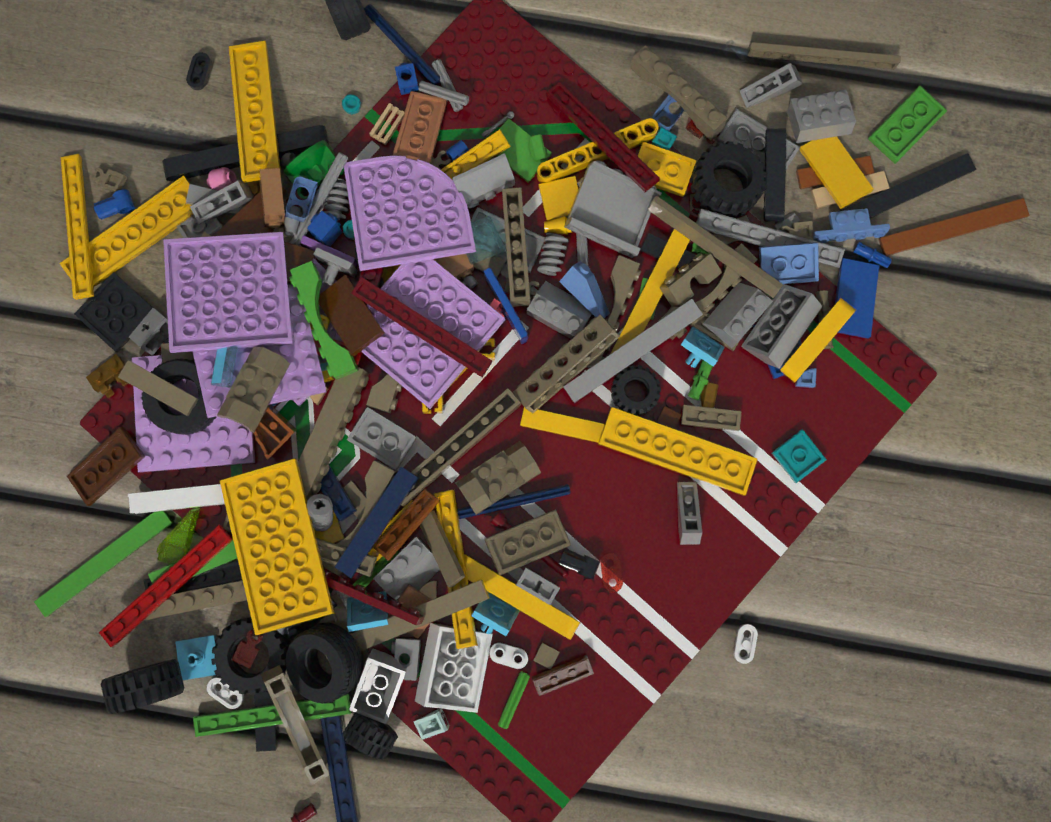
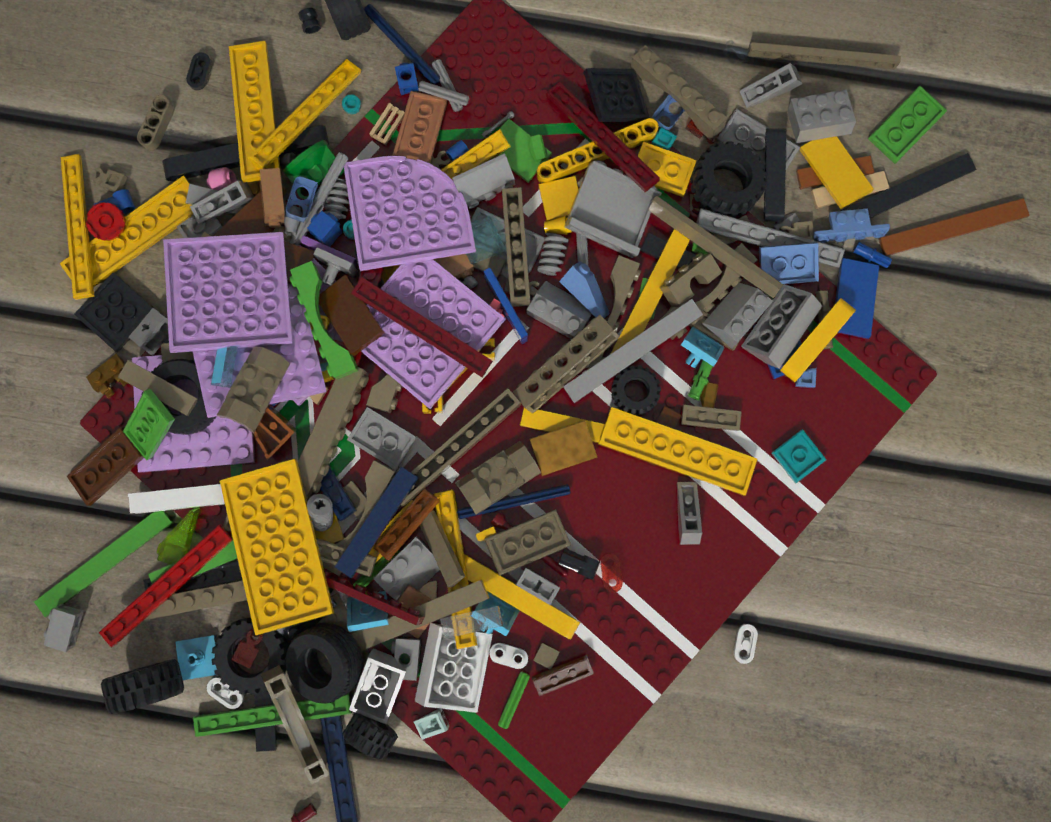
(63, 627): none -> light grey hinge
(106, 221): none -> red tile
(148, 424): none -> bright green tile
(155, 113): none -> dark tan beam
(304, 114): none -> yellow tile
(309, 19): none -> black wheel
(471, 622): none -> clear tile
(485, 534): none -> yellow tile
(563, 448): none -> pearl gold tile
(616, 95): none -> black plate

